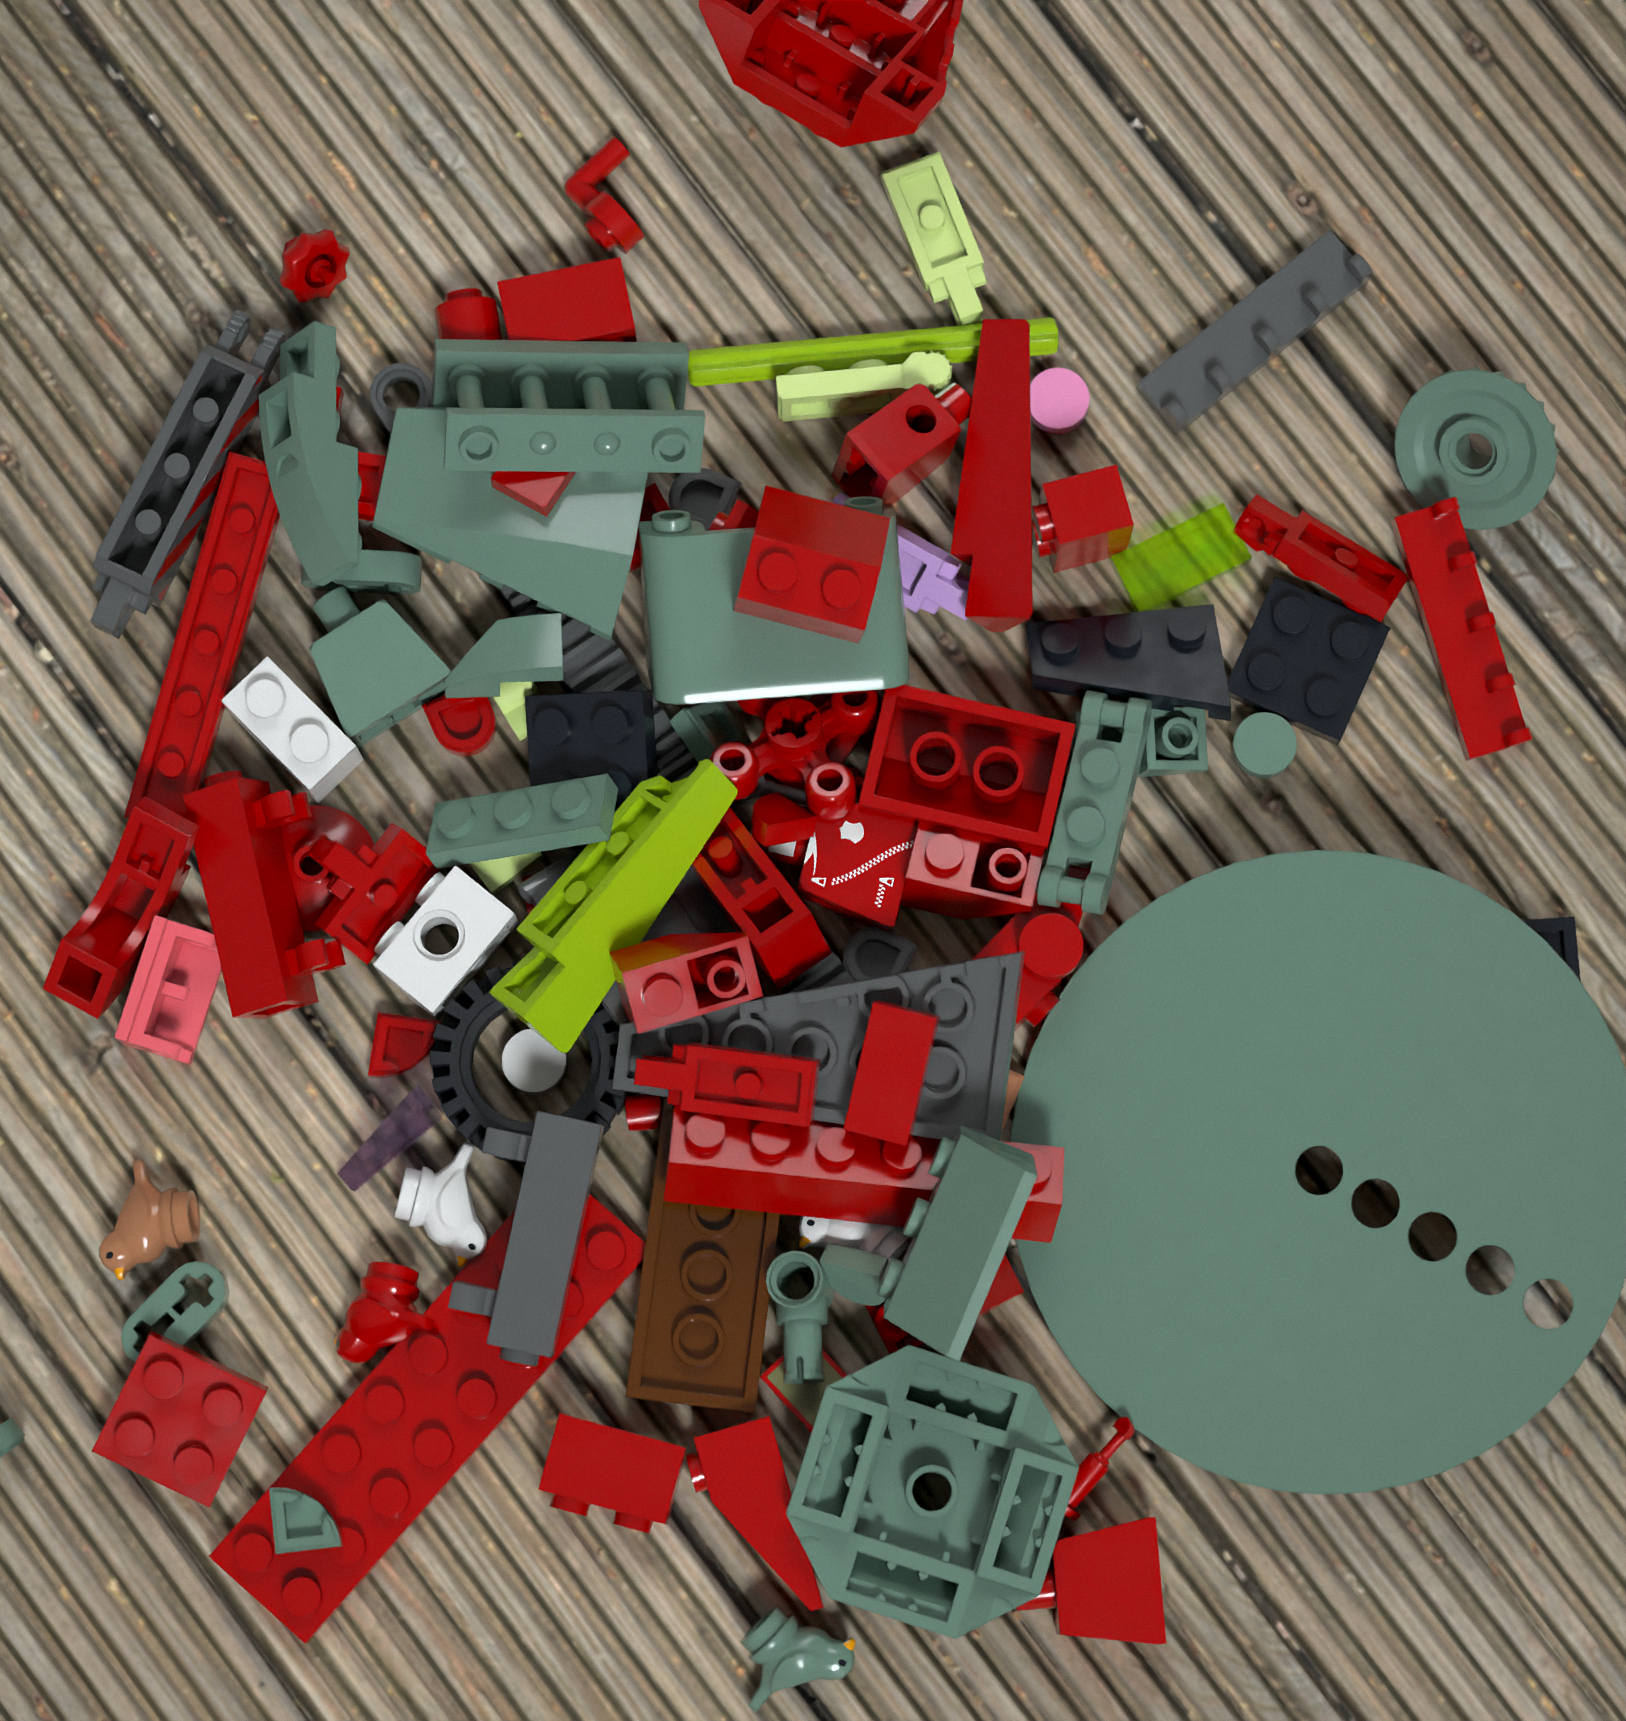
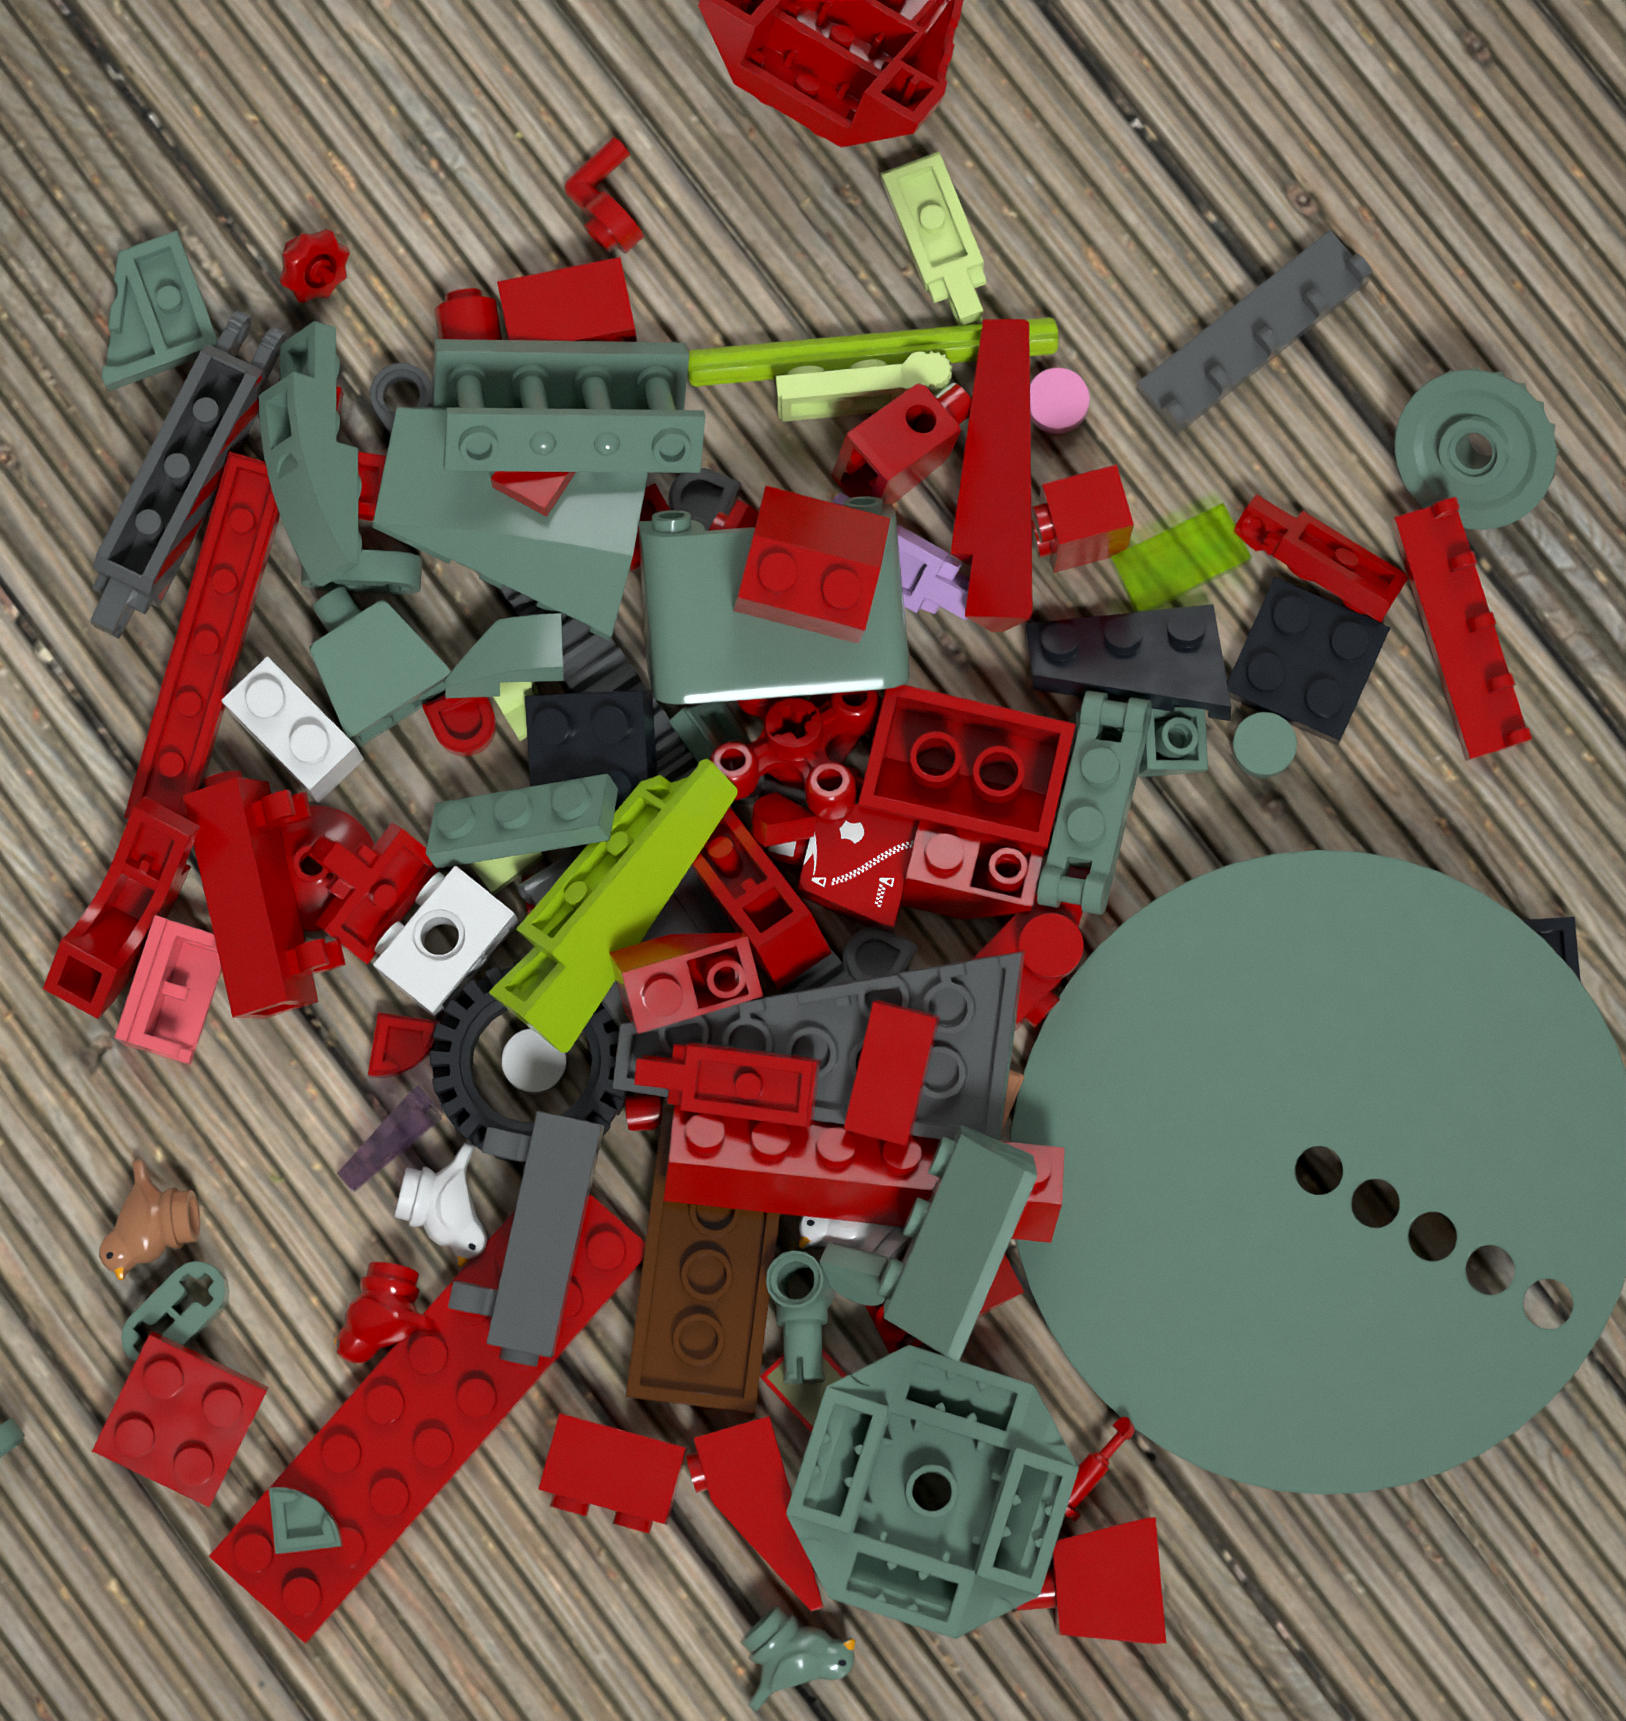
(155, 313): none -> sand green wing

